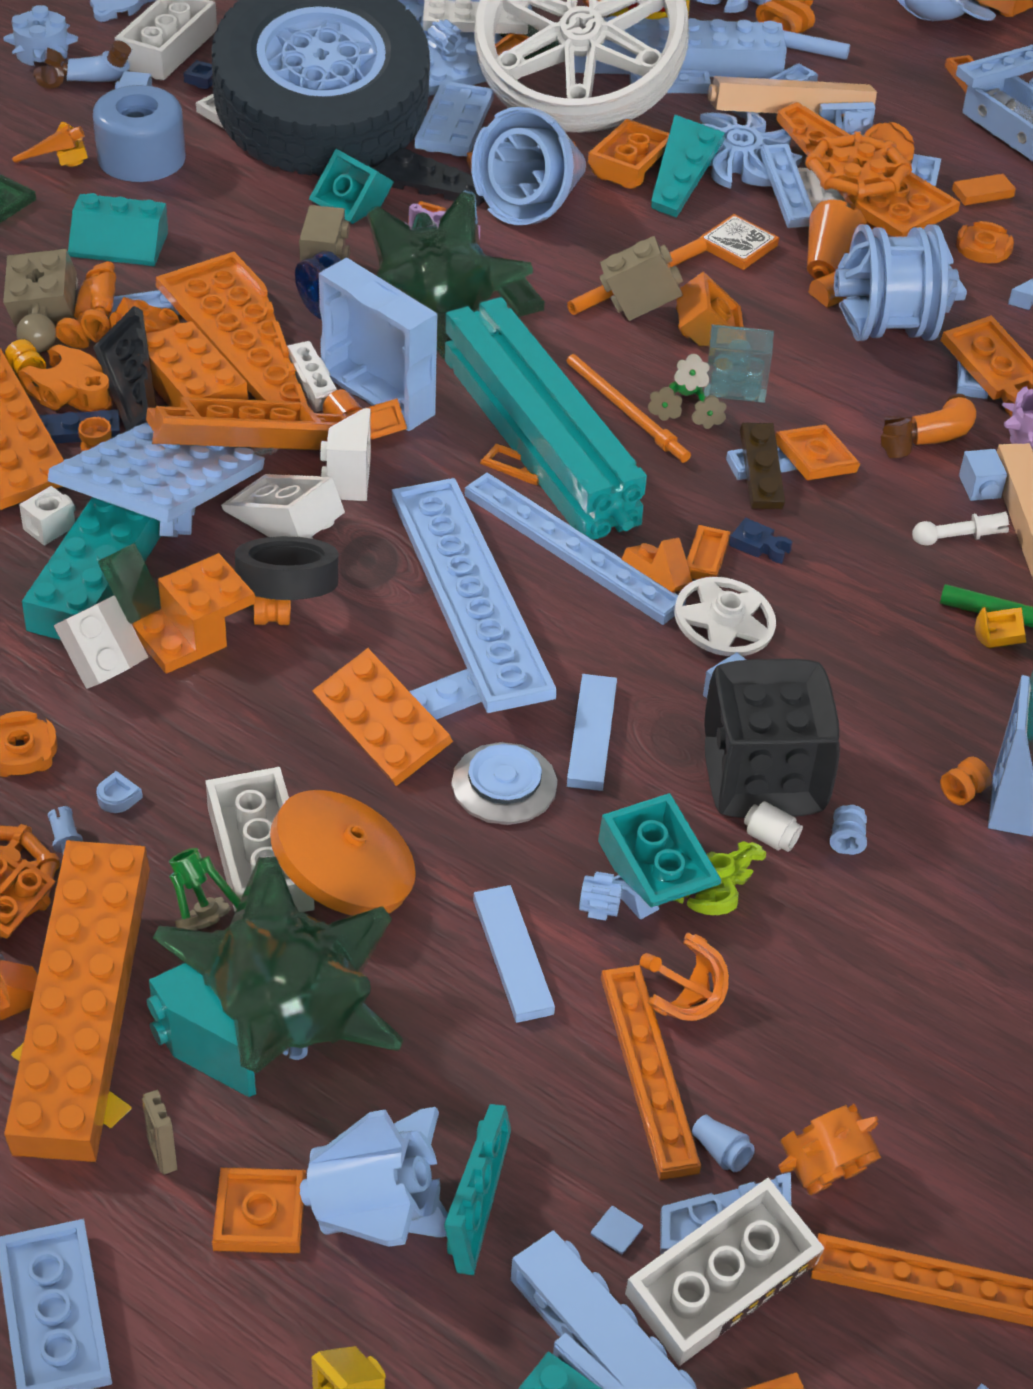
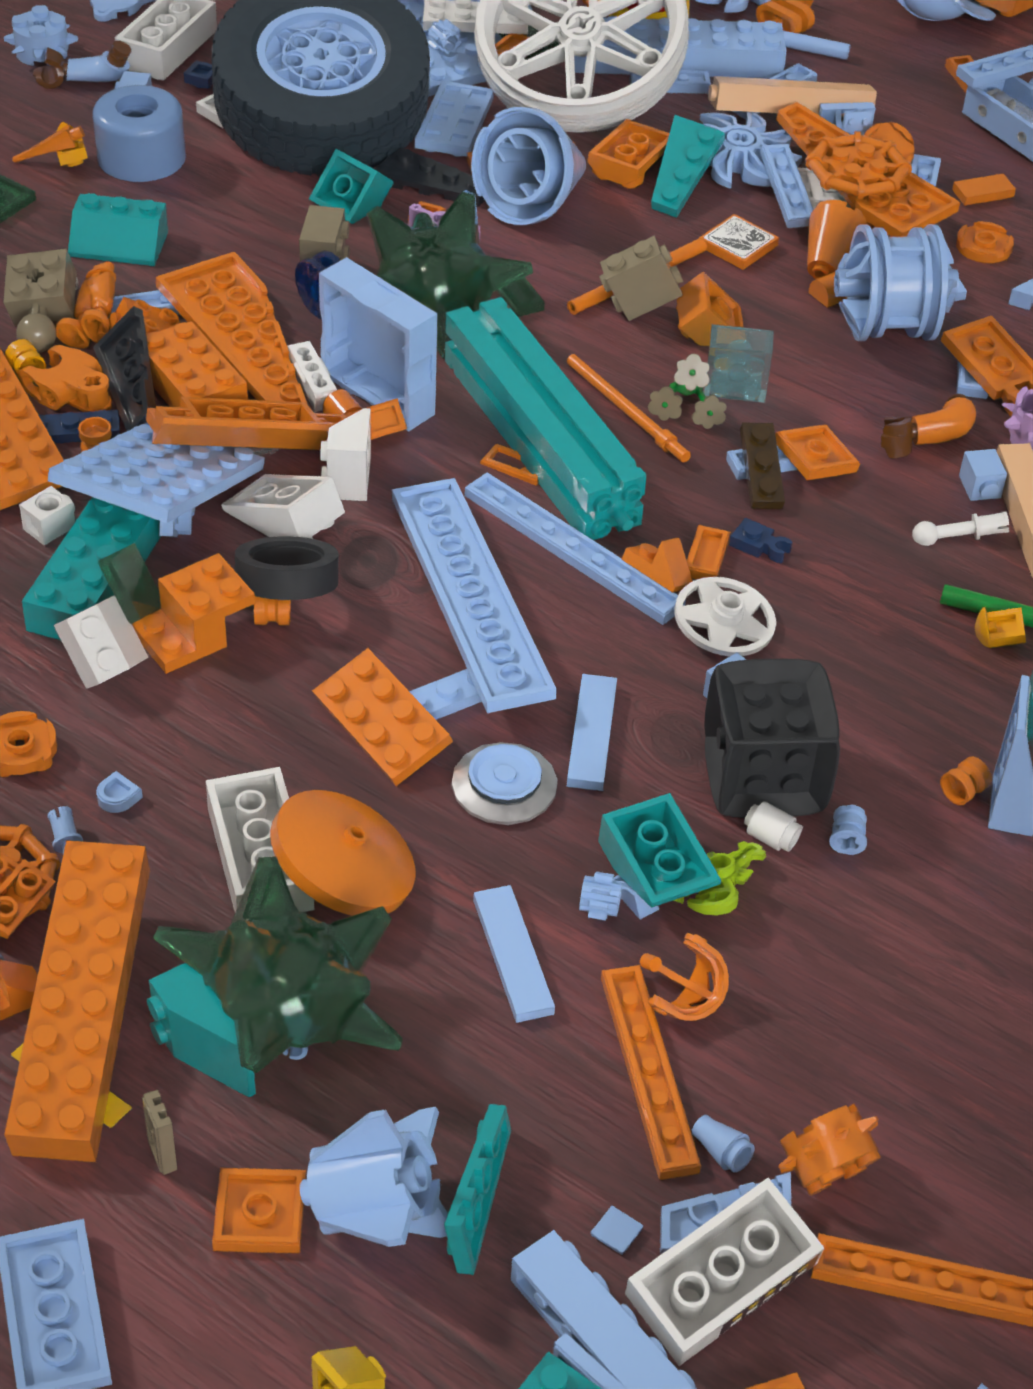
(191, 870): green plant -> none

